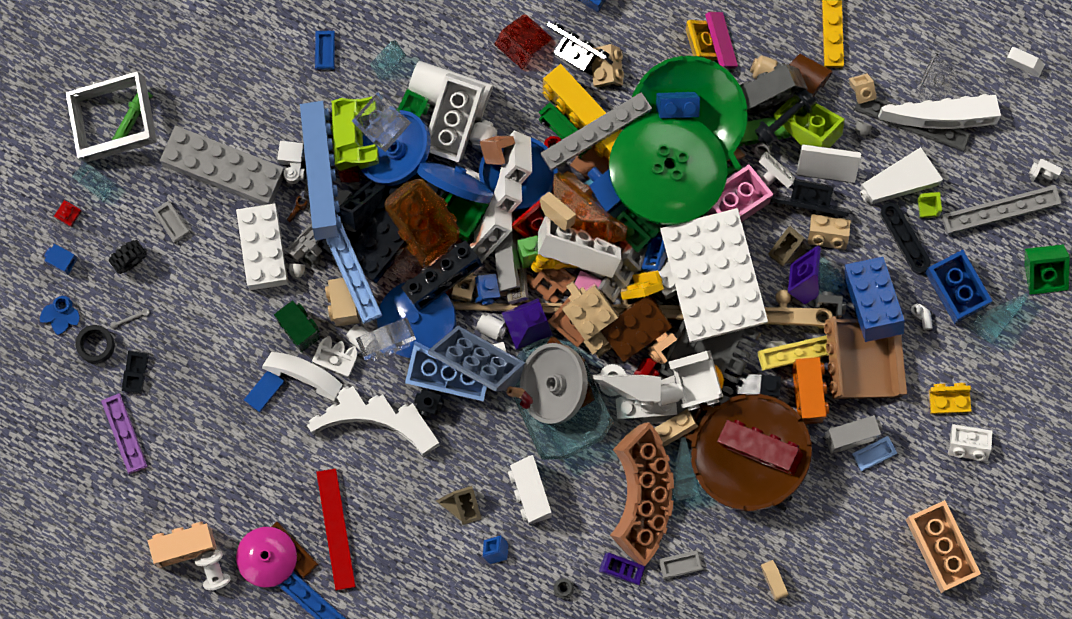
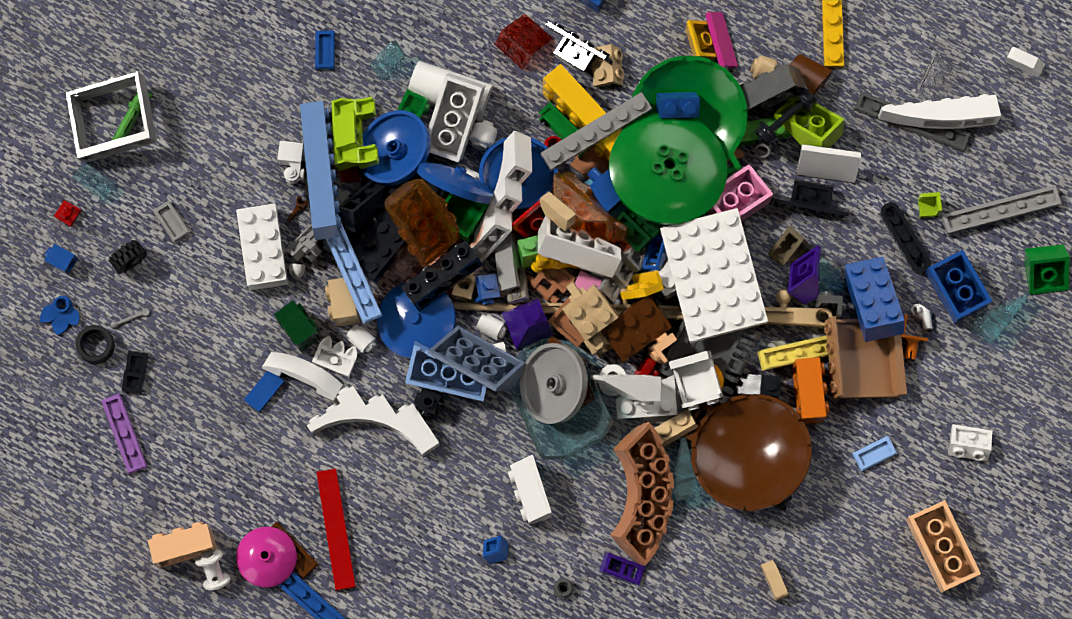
(222, 166): light grey brick -> none
(381, 121): clear brick -> none
(386, 340): clear brick -> none
(462, 505): dark tan slope -> none
(492, 148): nougat panel -> none
(522, 394): arm -> none
(670, 393): white brick -> none
(680, 564): light grey tile -> none
(760, 447): dark red brick -> none
(775, 171): white tile -> none
(829, 232): tan bracket -> none
(853, 434): light grey window -> none
(863, 87): tan bracket -> none
(863, 128): light grey hinge -> none
(902, 178): white slope -> none
(912, 342): none -> orange bracket
(950, 398): yellow bracket -> none
(1047, 169): white bracket -> none

